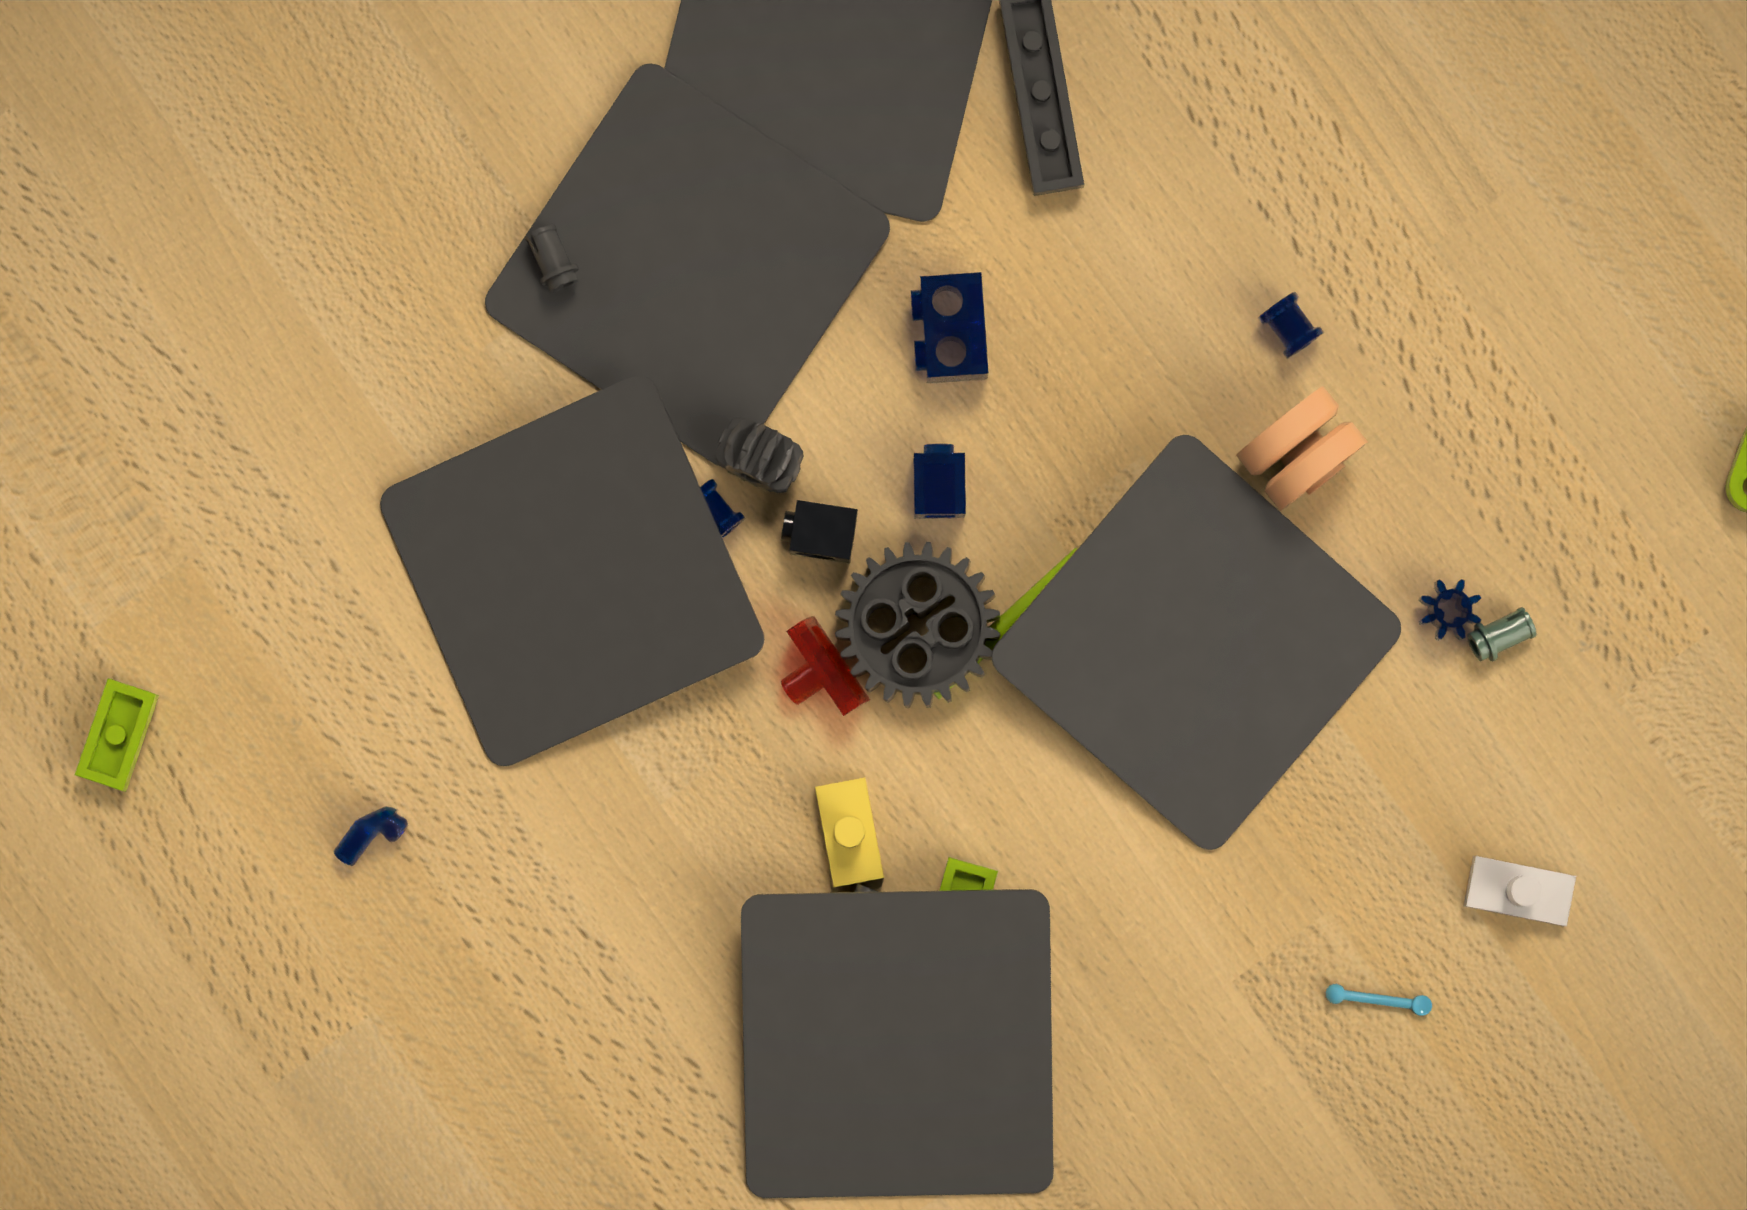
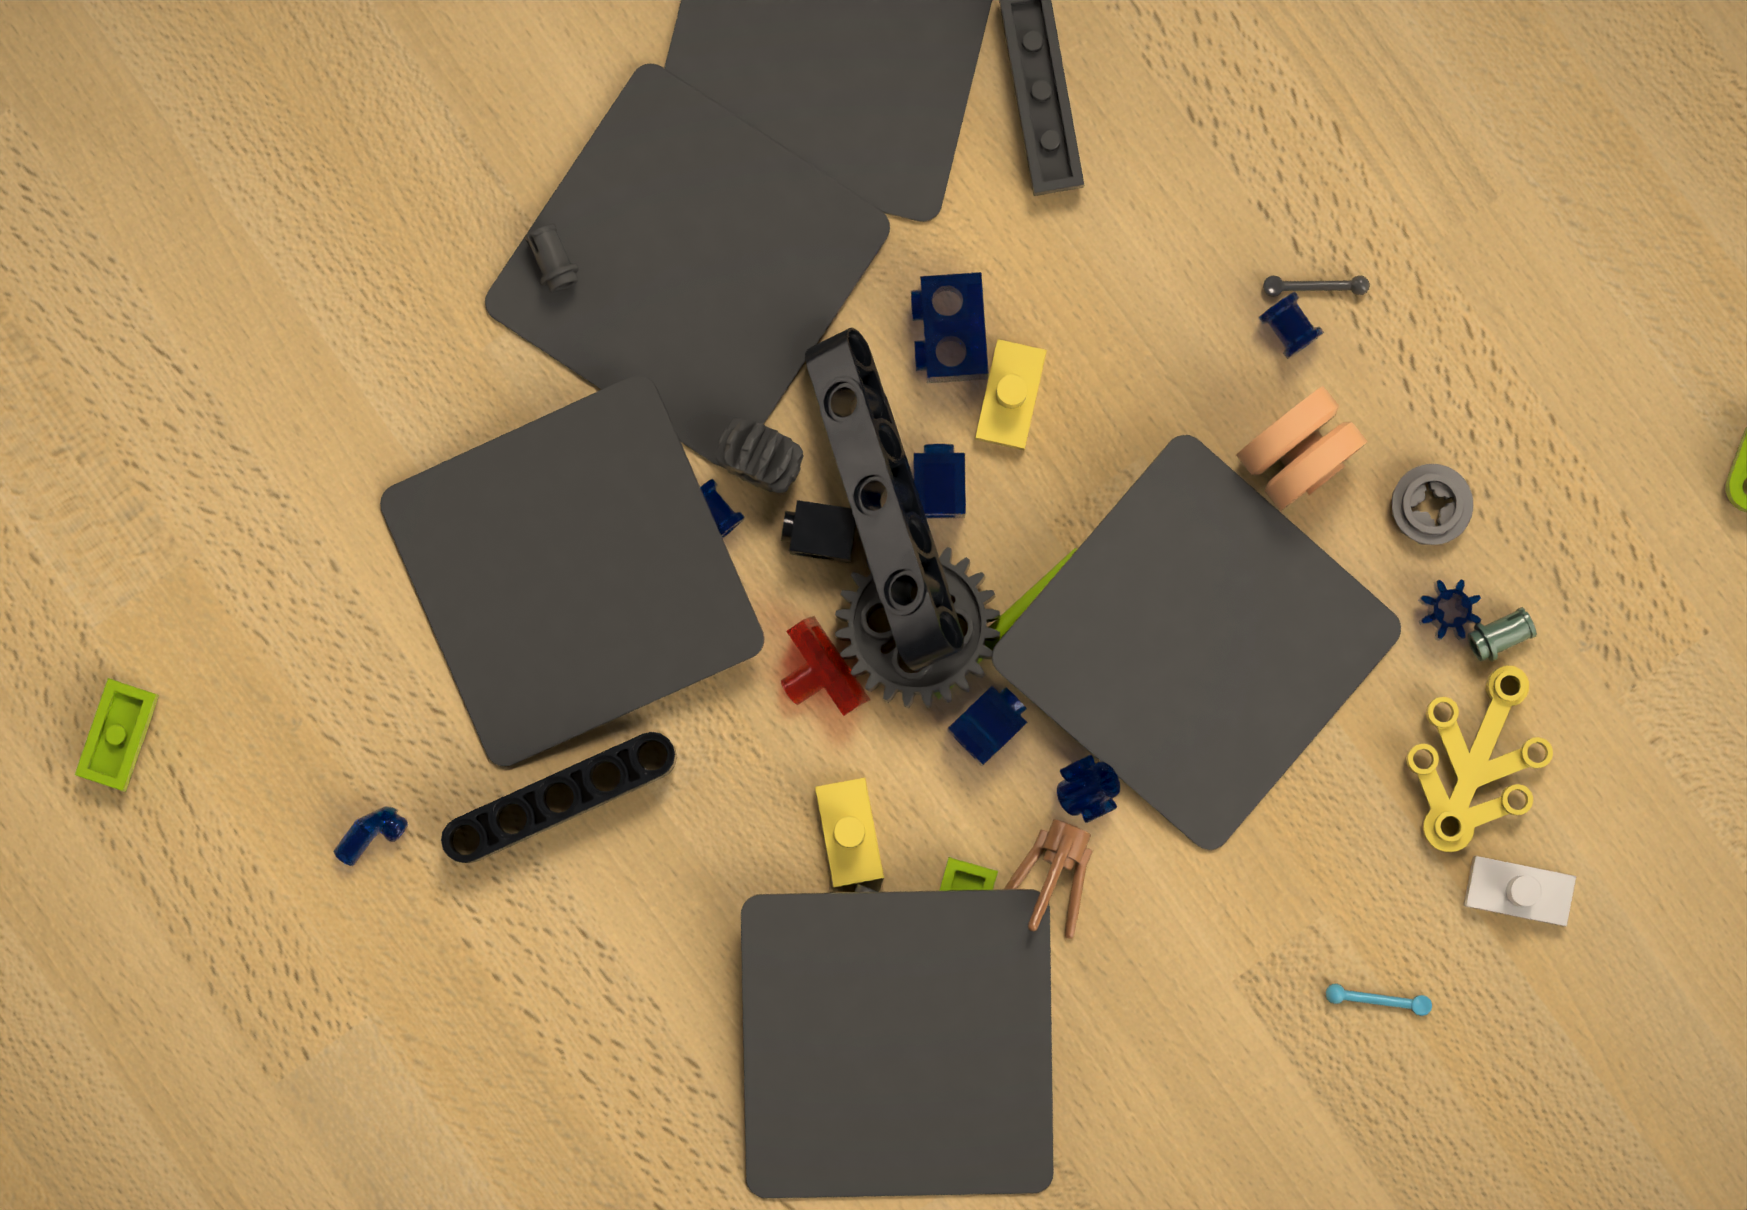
(533, 798): none -> black beam
(898, 533): none -> black beam
(989, 724): none -> clear blue brick
(1010, 394): none -> light yellow tile
(1063, 848): none -> medium nougat plant
(1088, 788): none -> clear blue gear
(1274, 285): none -> dark grey hinge
(1444, 484): none -> light grey gear
(1473, 766): none -> light yellow plant

